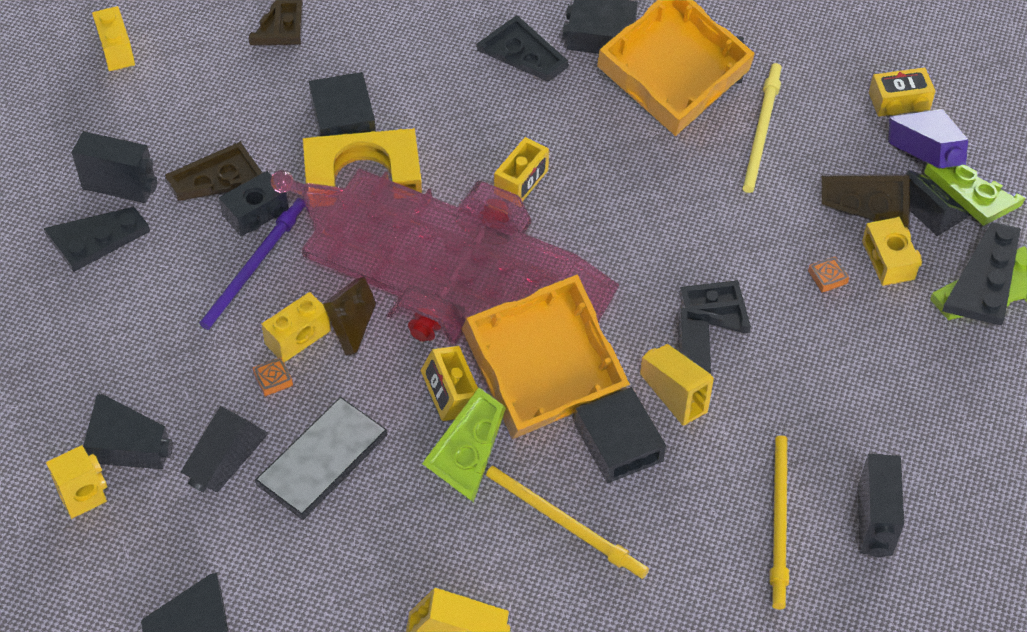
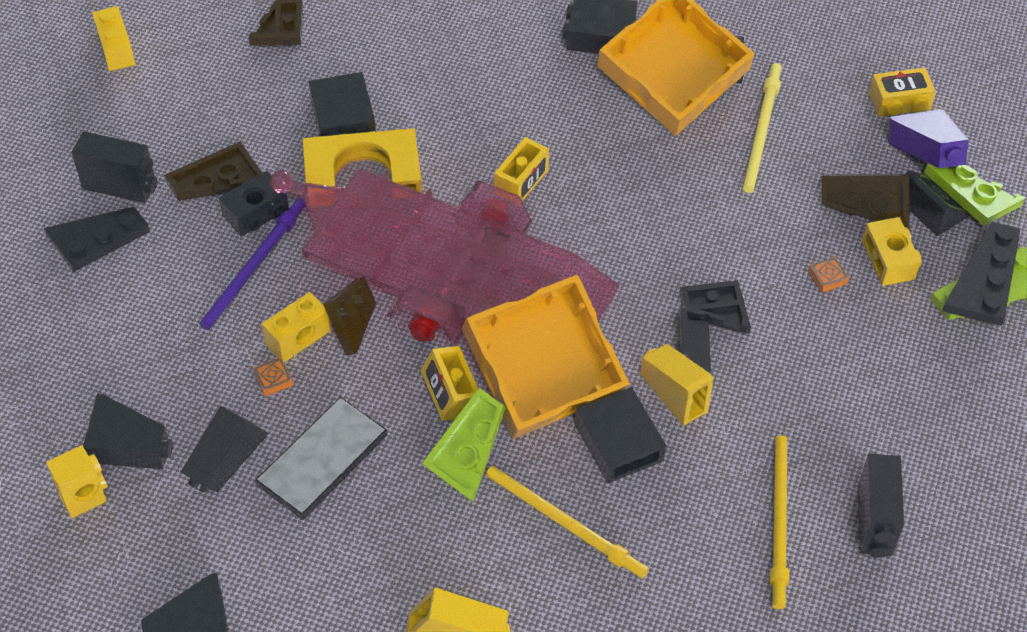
(523, 48): black wing -> none

